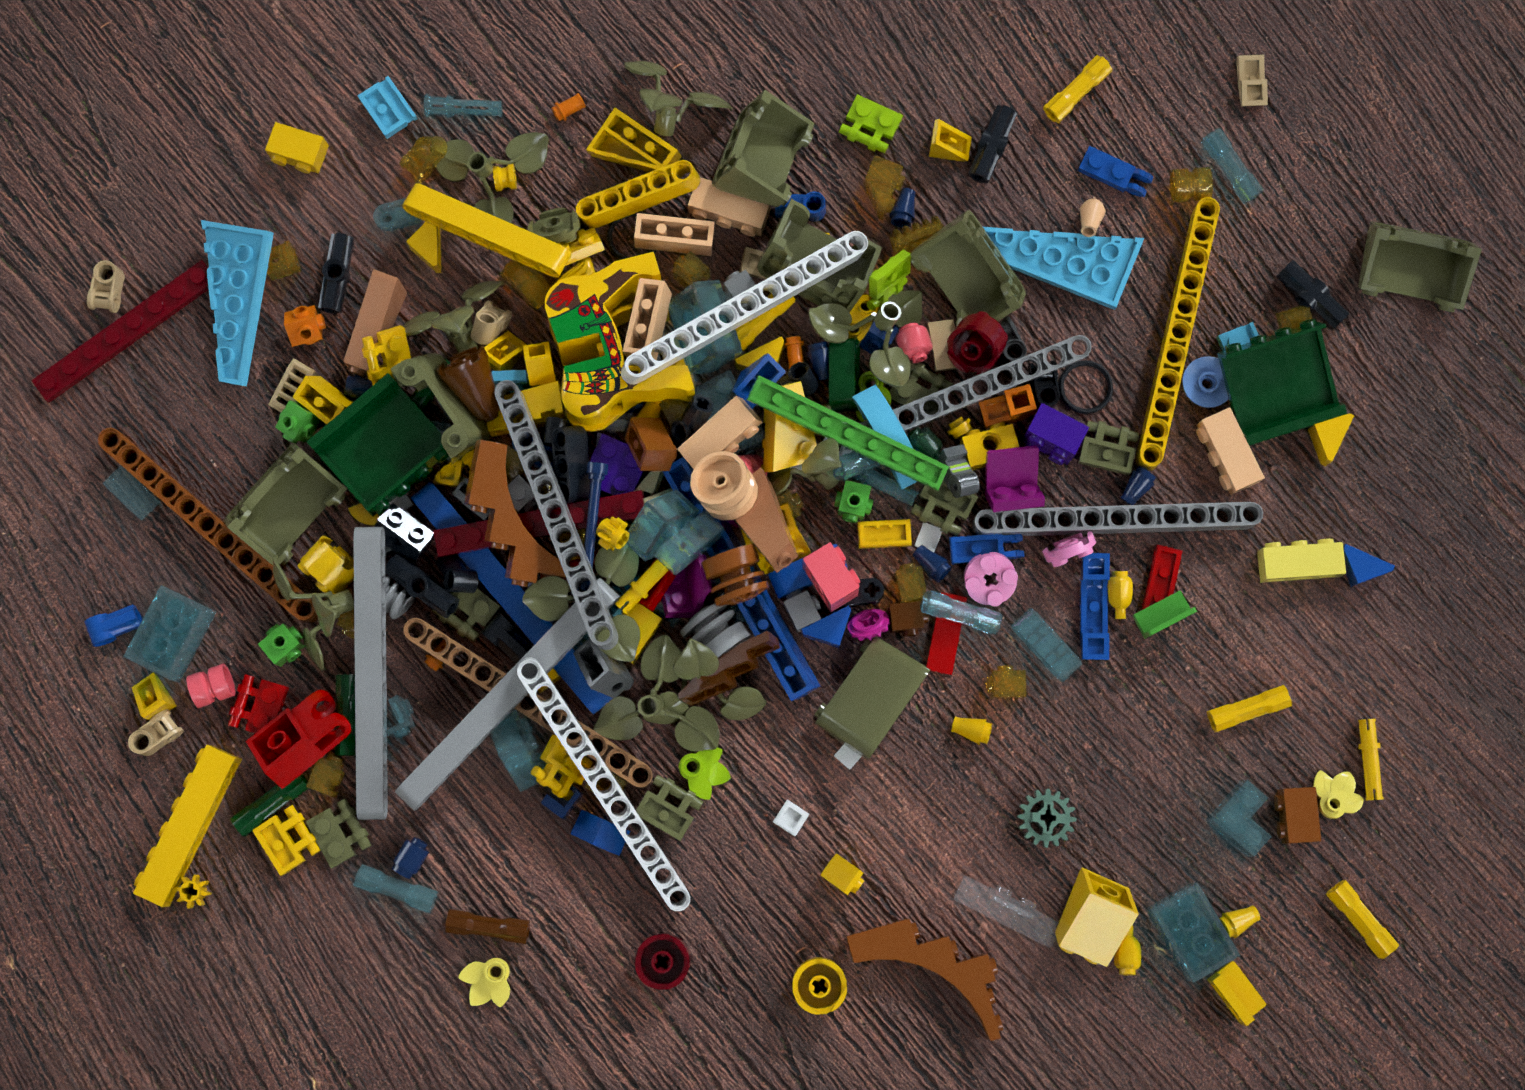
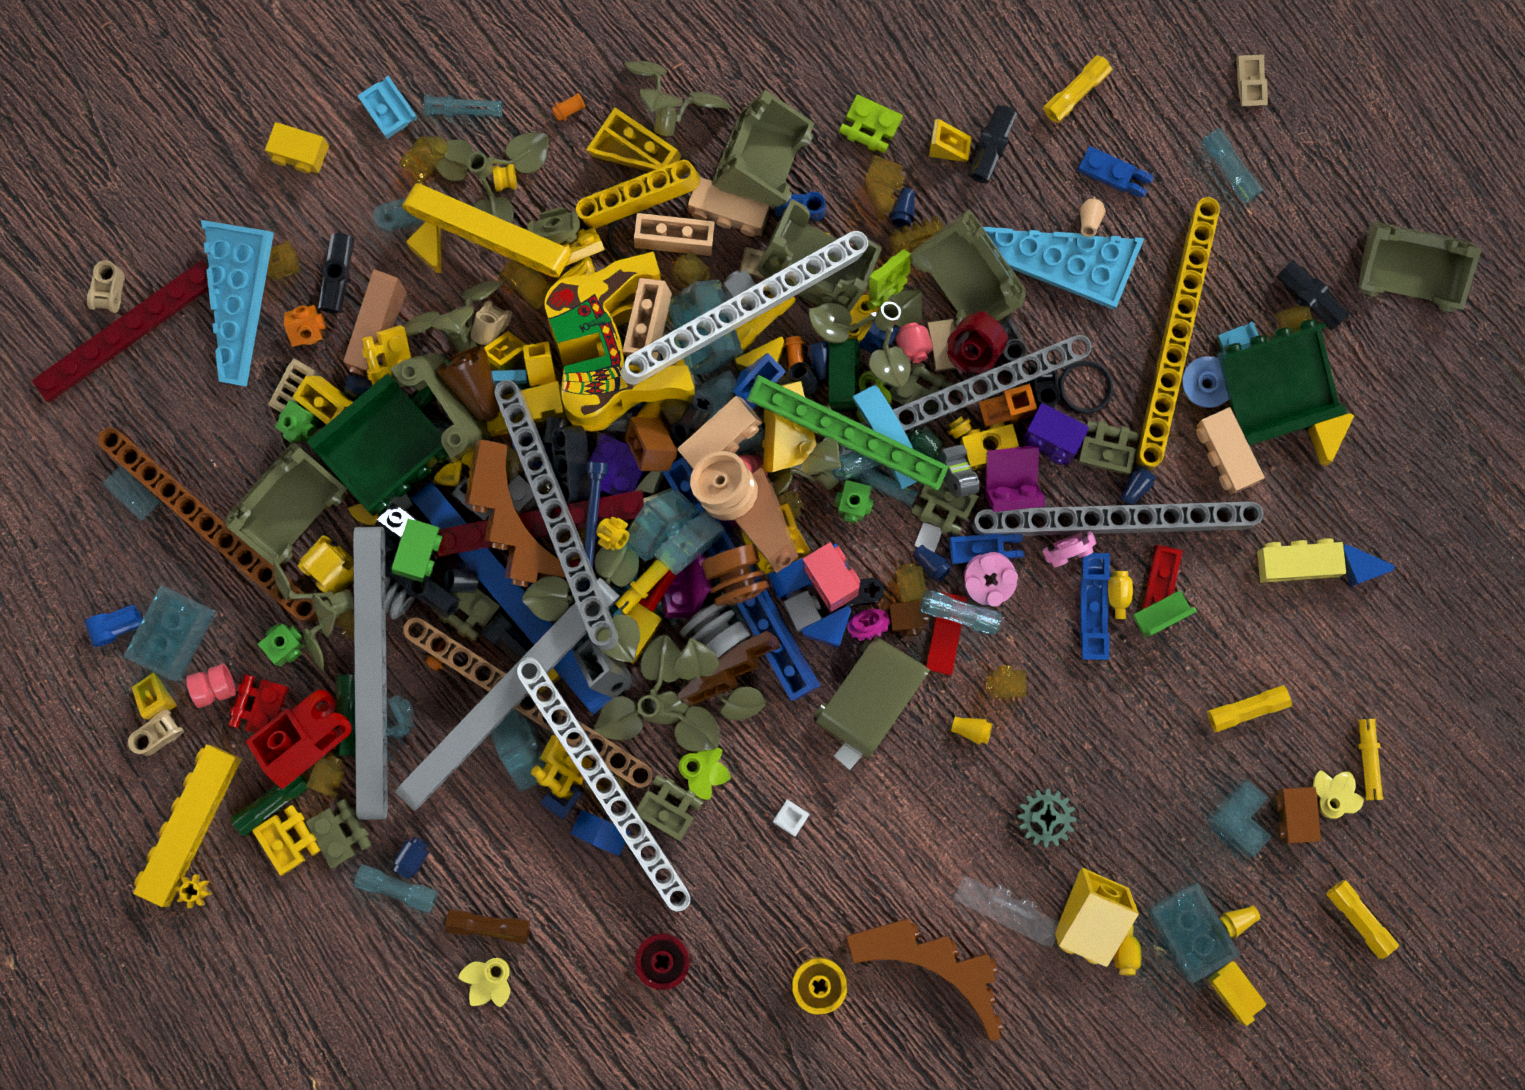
(415, 550): none -> bright green brick
(843, 875): yellow slope -> none
(884, 534): yellow plate -> none
(1046, 645): clear light blue beam -> none
(1189, 184): clear yellow wheel -> none

